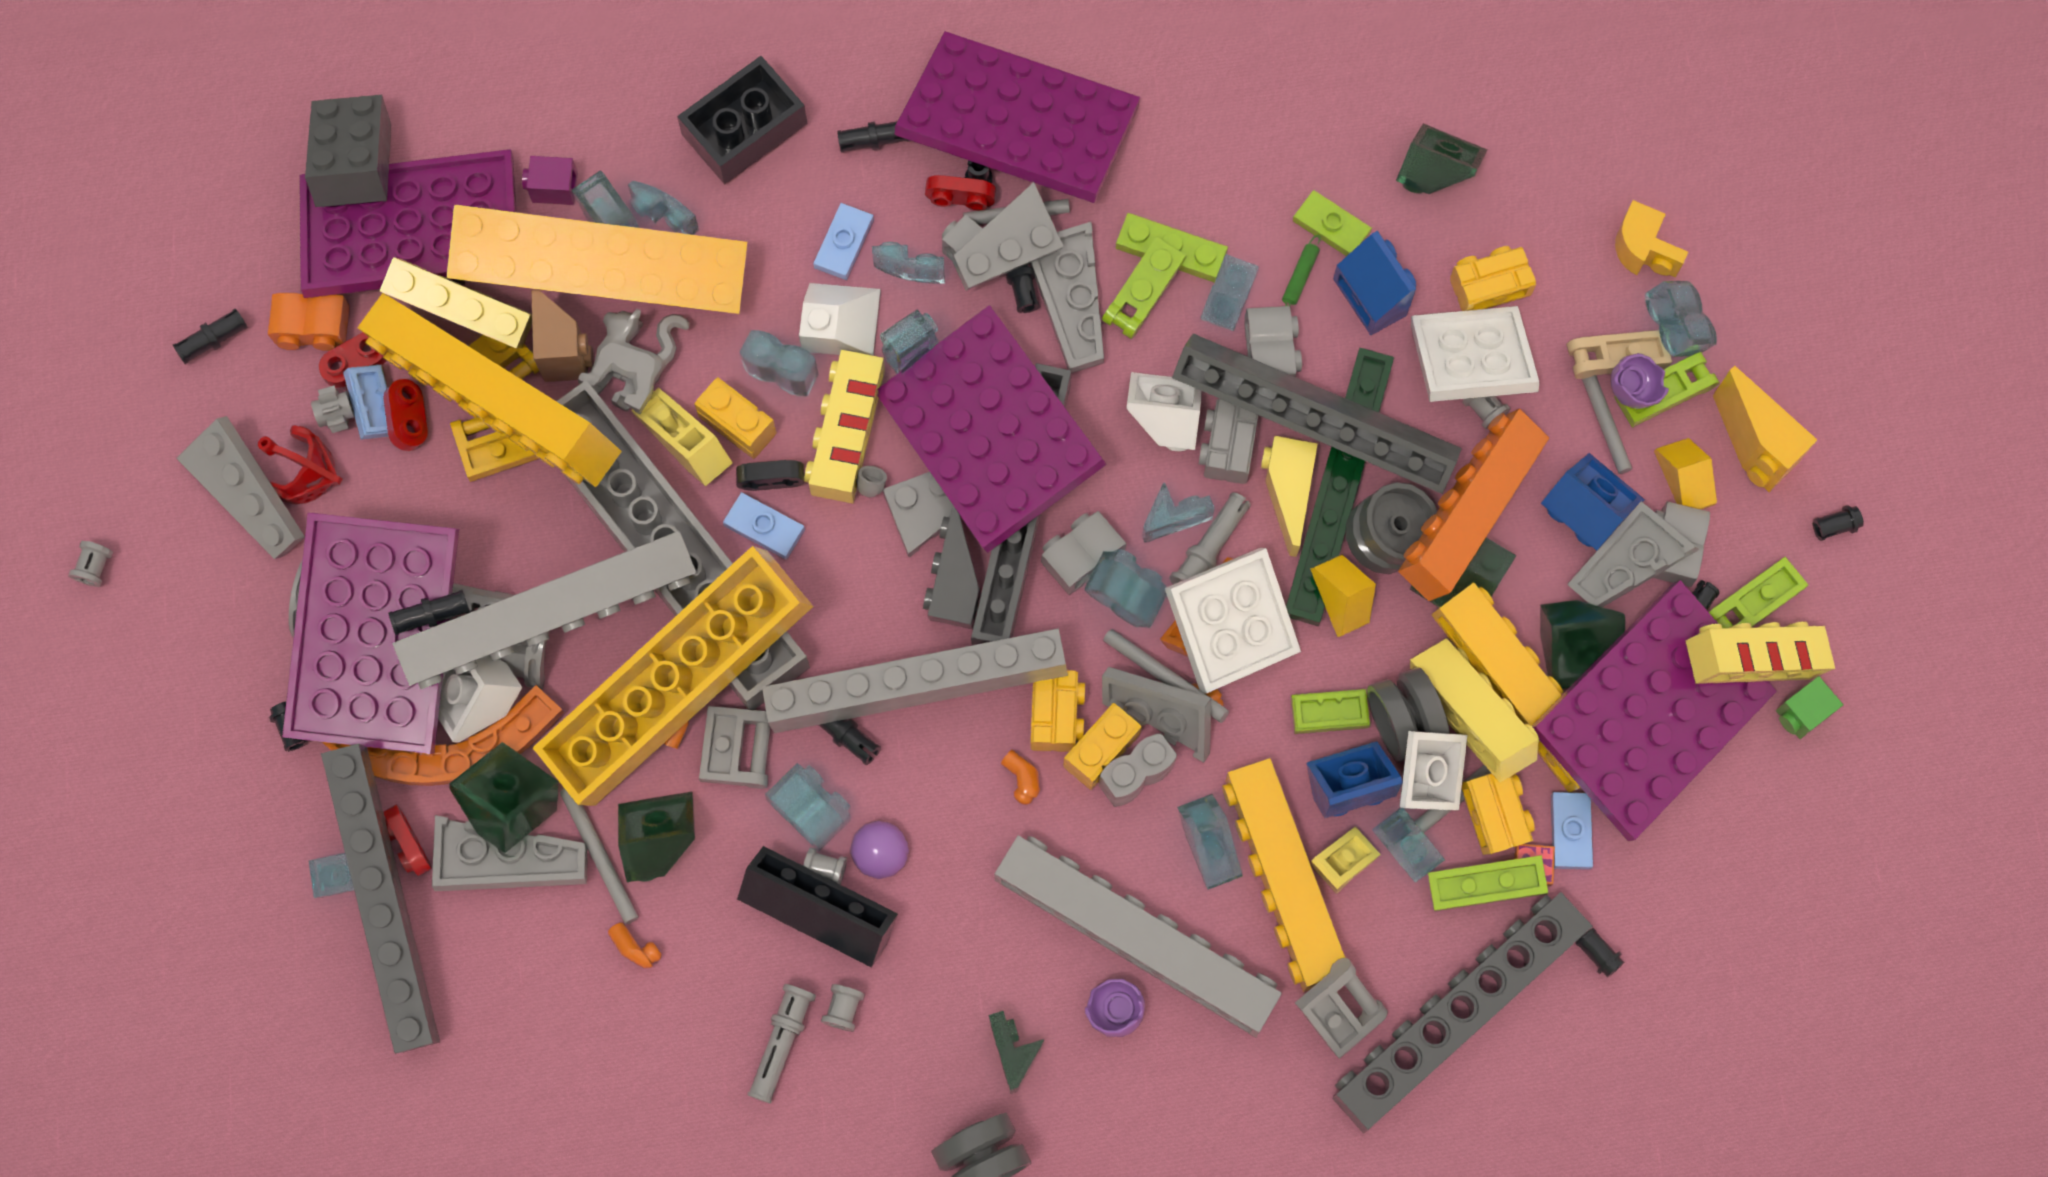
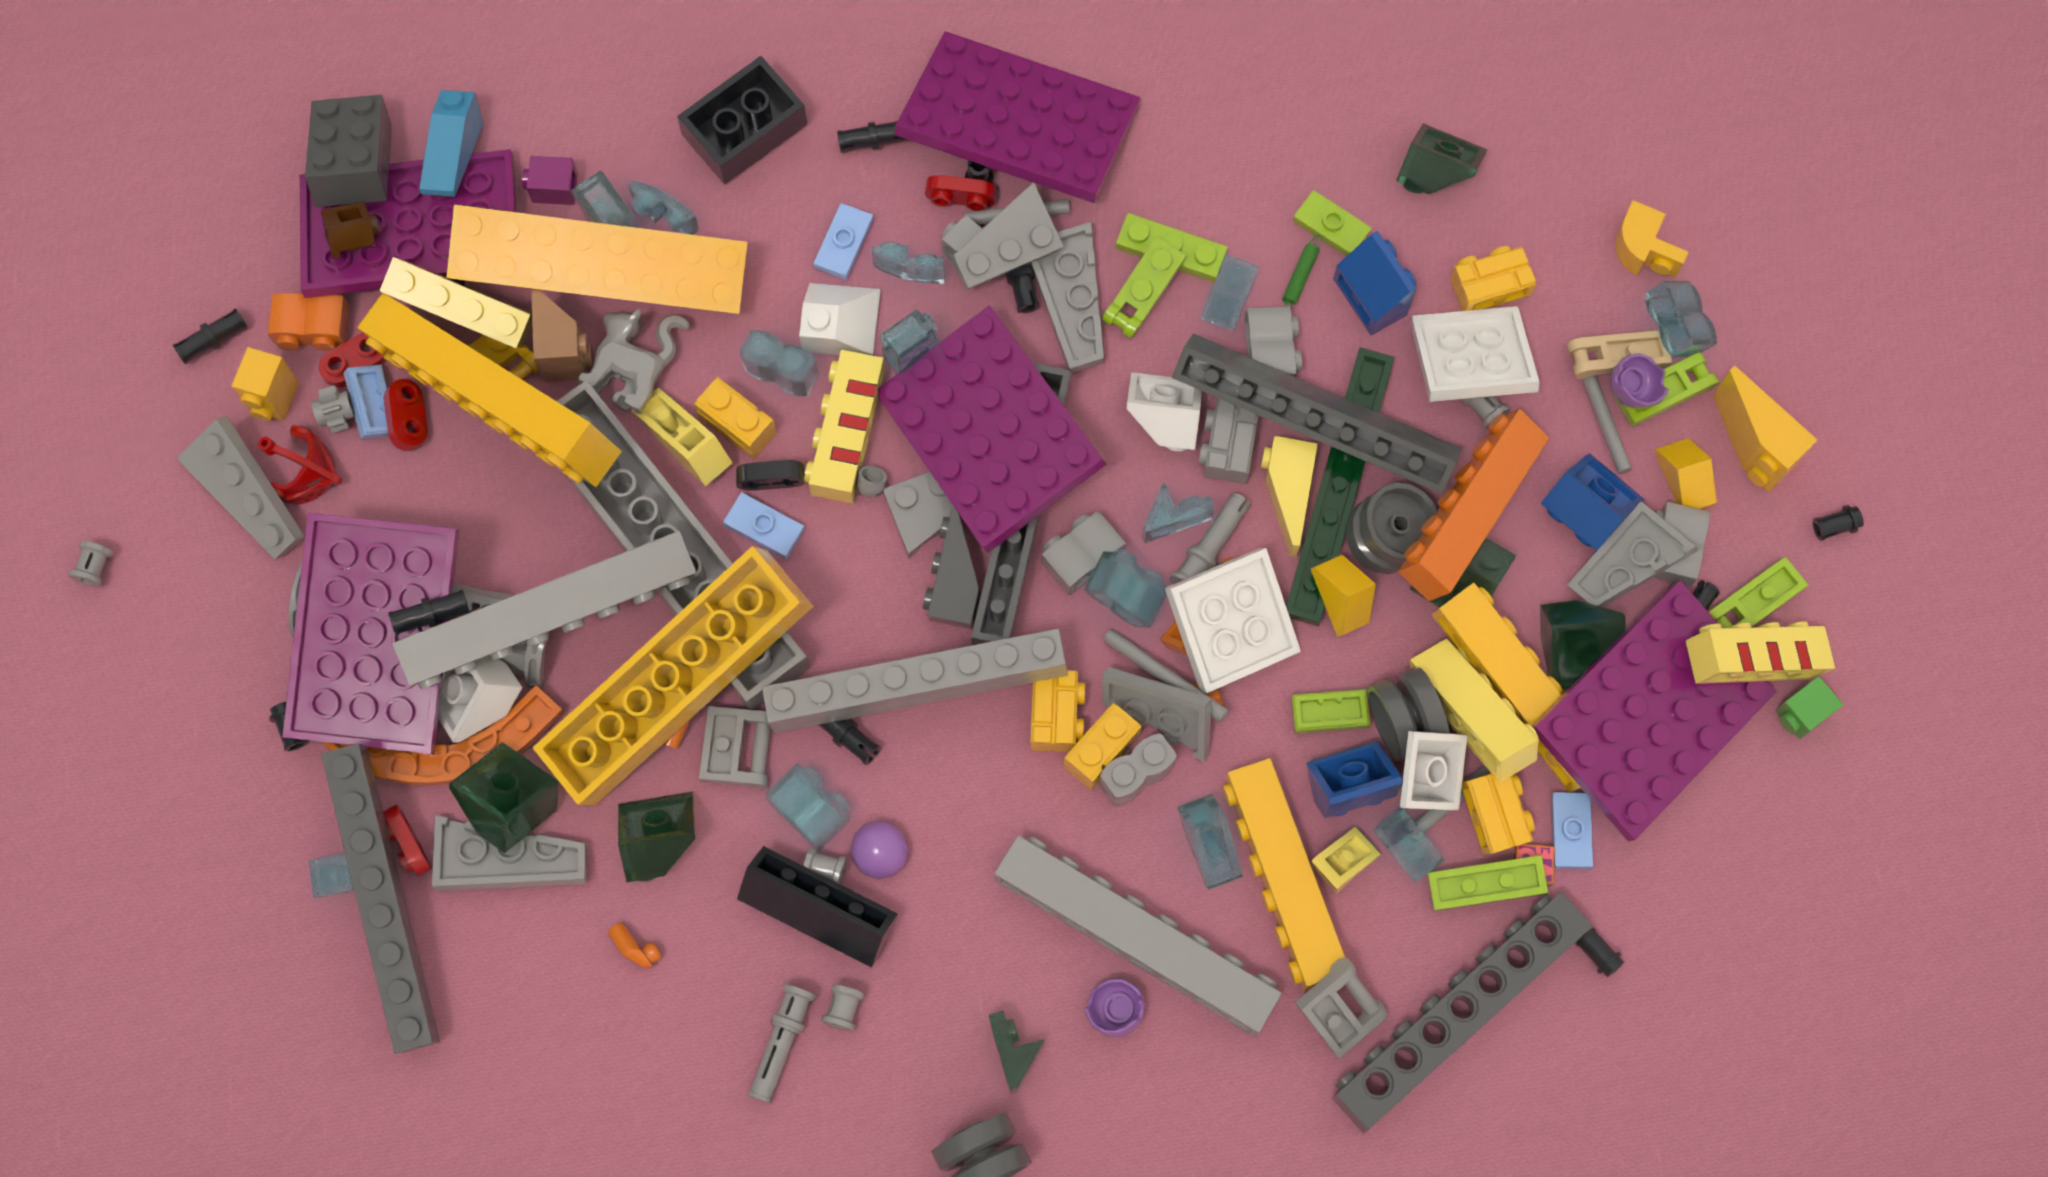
(265, 385): none -> yellow brick
(349, 228): none -> reddish brown brick
(450, 142): none -> dark azure slope
(487, 453): yellow plate -> none
(600, 858): light grey bar -> none
(1026, 775): orange arm -> none

